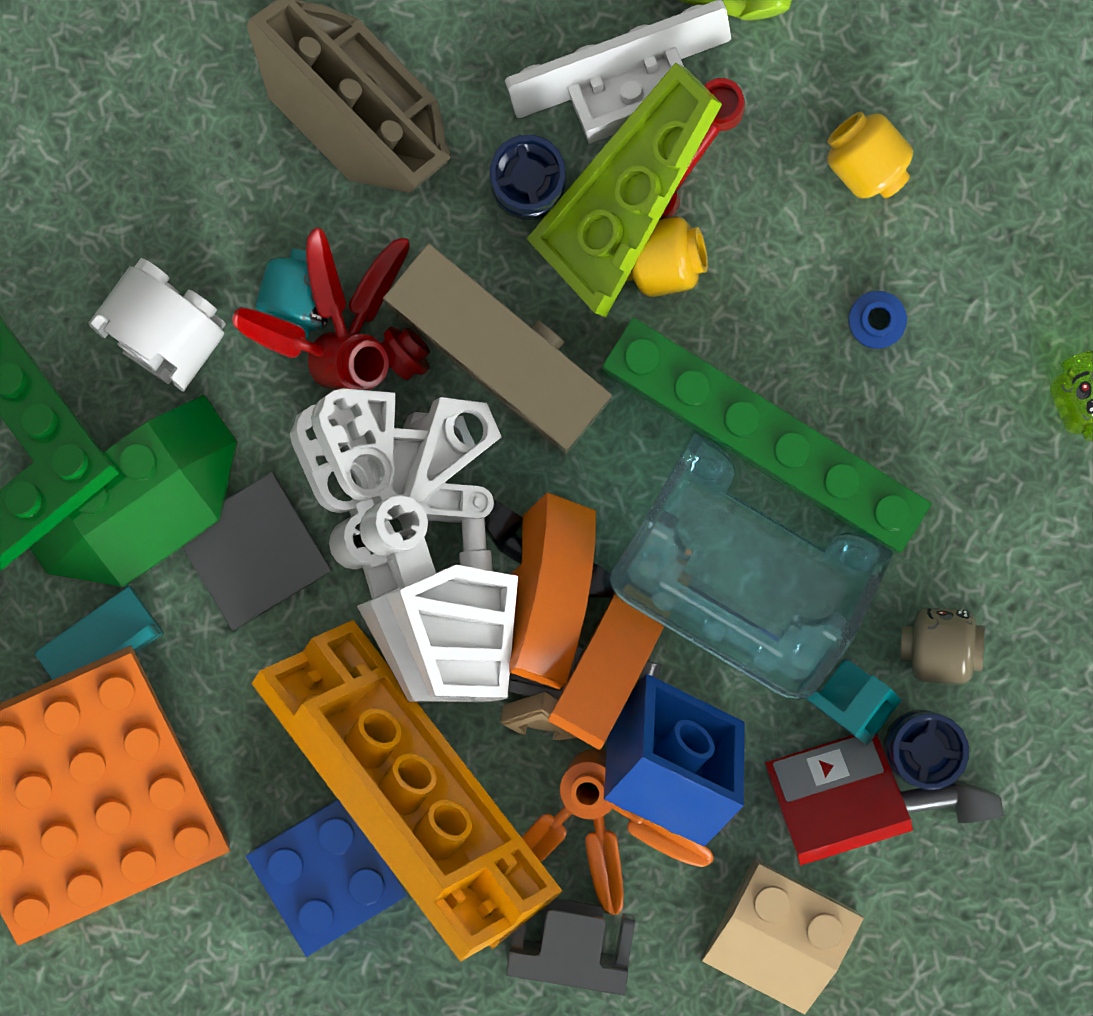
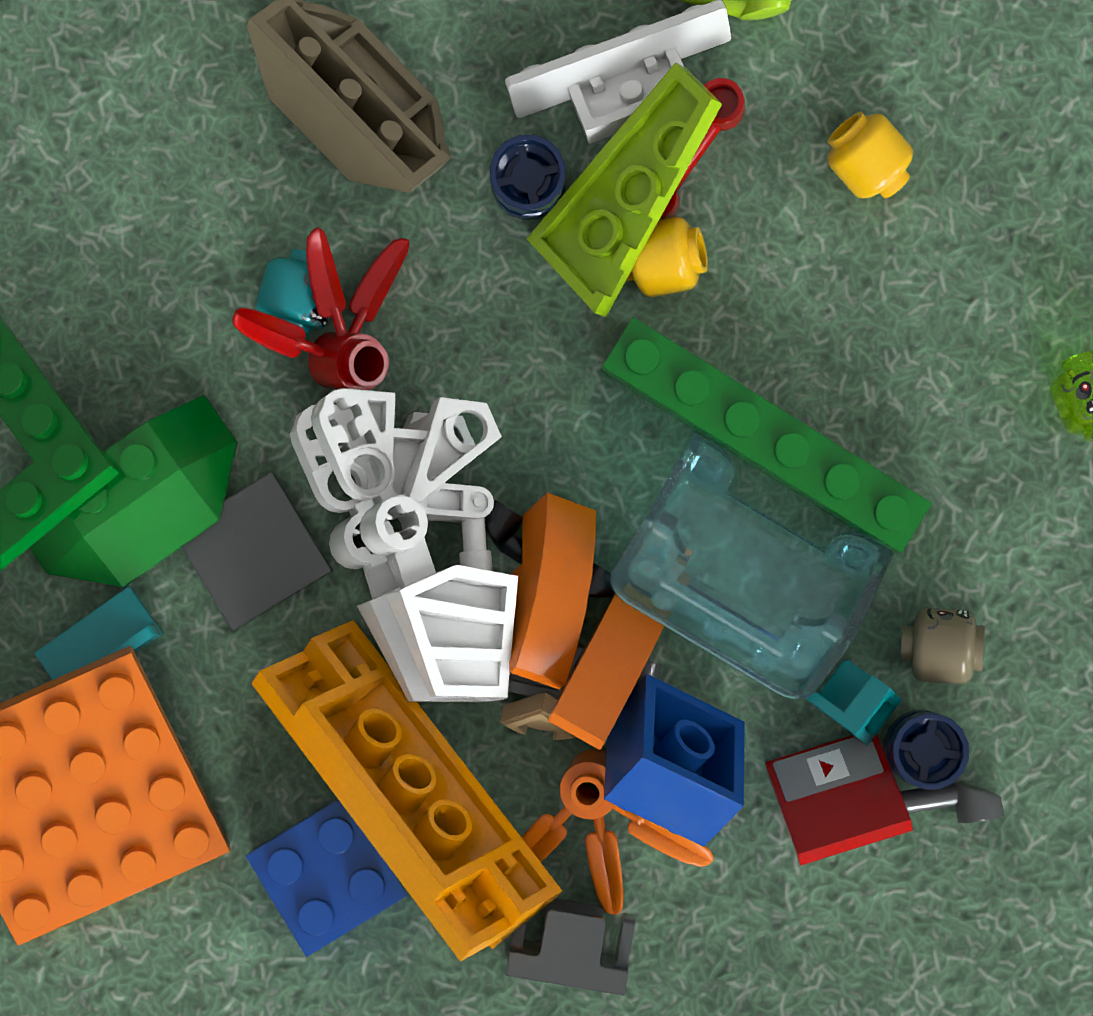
(158, 326): white brick -> none
(406, 352): red plate -> none
(498, 348): dark tan brick -> none
(782, 937): tan slope -> none
(864, 332): blue plate -> none

